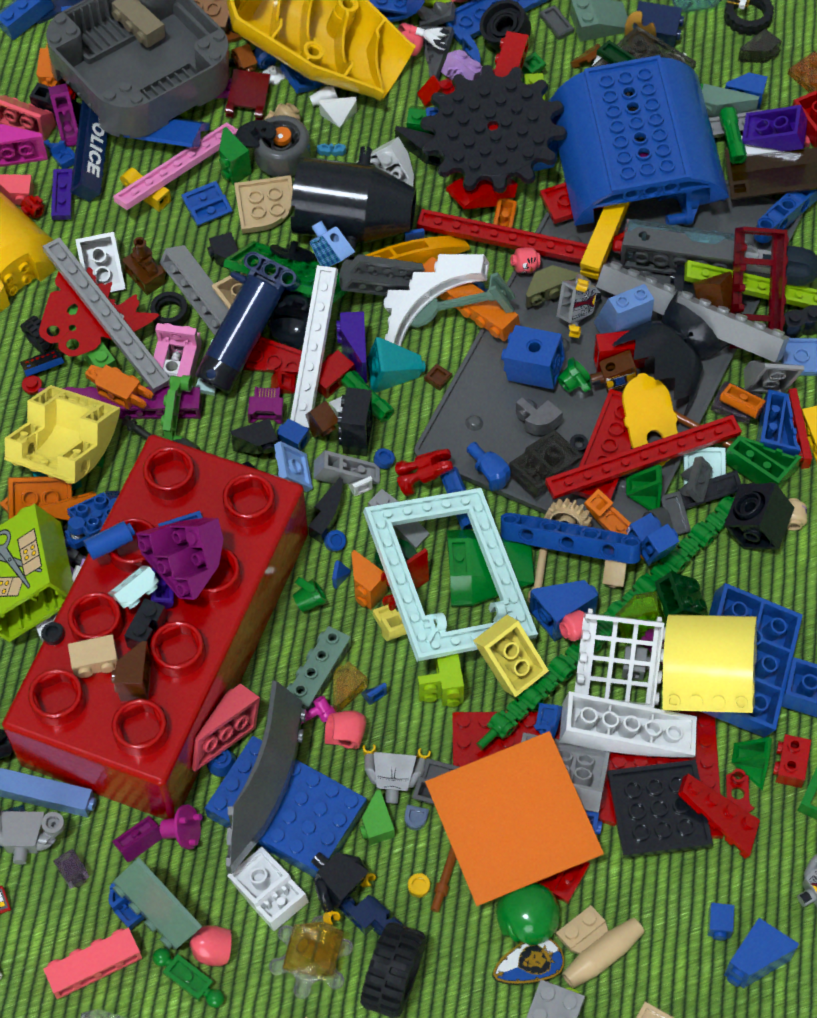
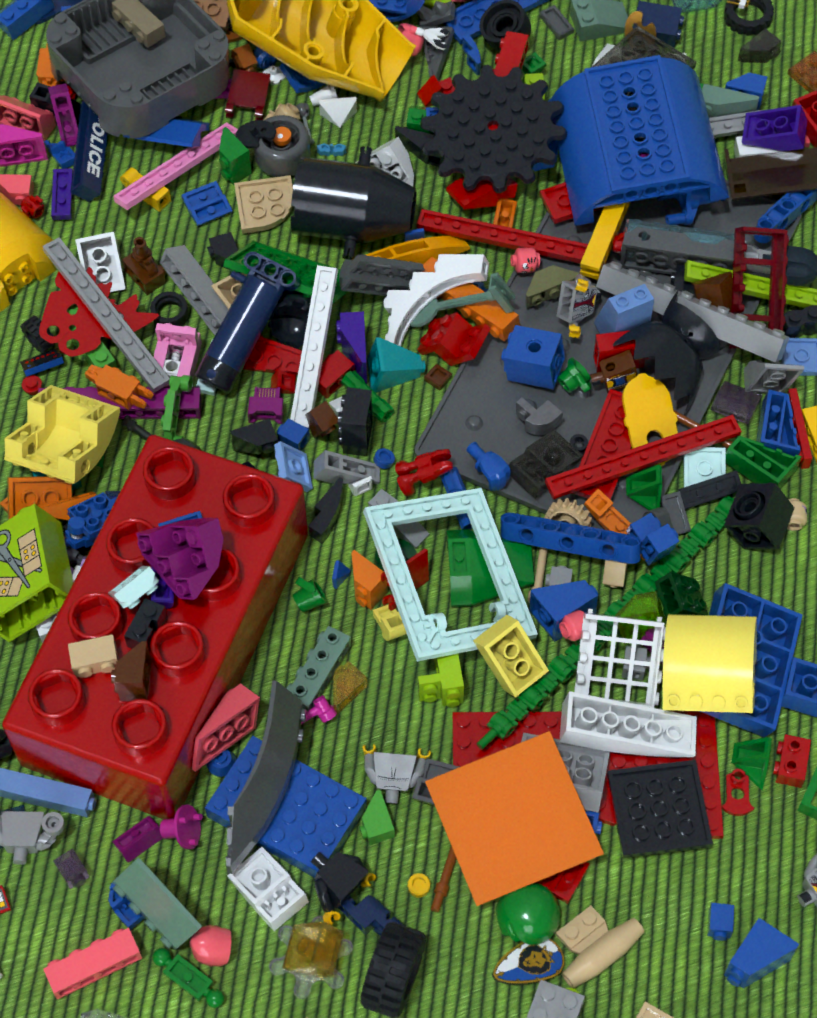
(53, 633): black tile -> none
(109, 540): blue brick -> none
(293, 252): black piece -> none
(304, 112): none -> dark grey hinge
(329, 245): light blue torso -> none
(334, 540): blue tile -> none
(345, 729): coral piece -> none
(375, 693): blue slope -> none
(416, 817): sand blue tile -> none
(453, 339): none -> red bracket
(460, 63): lavender brick -> none
(548, 718): blue slope -> none
(558, 575): none -> light grey brick
(588, 56): dark orange tile -> none
(613, 53): dark green tile -> none
(698, 479): dark grey tile -> none
(729, 122): green axle -> none
(733, 821): red wing -> none
(742, 400): orange brick -> none

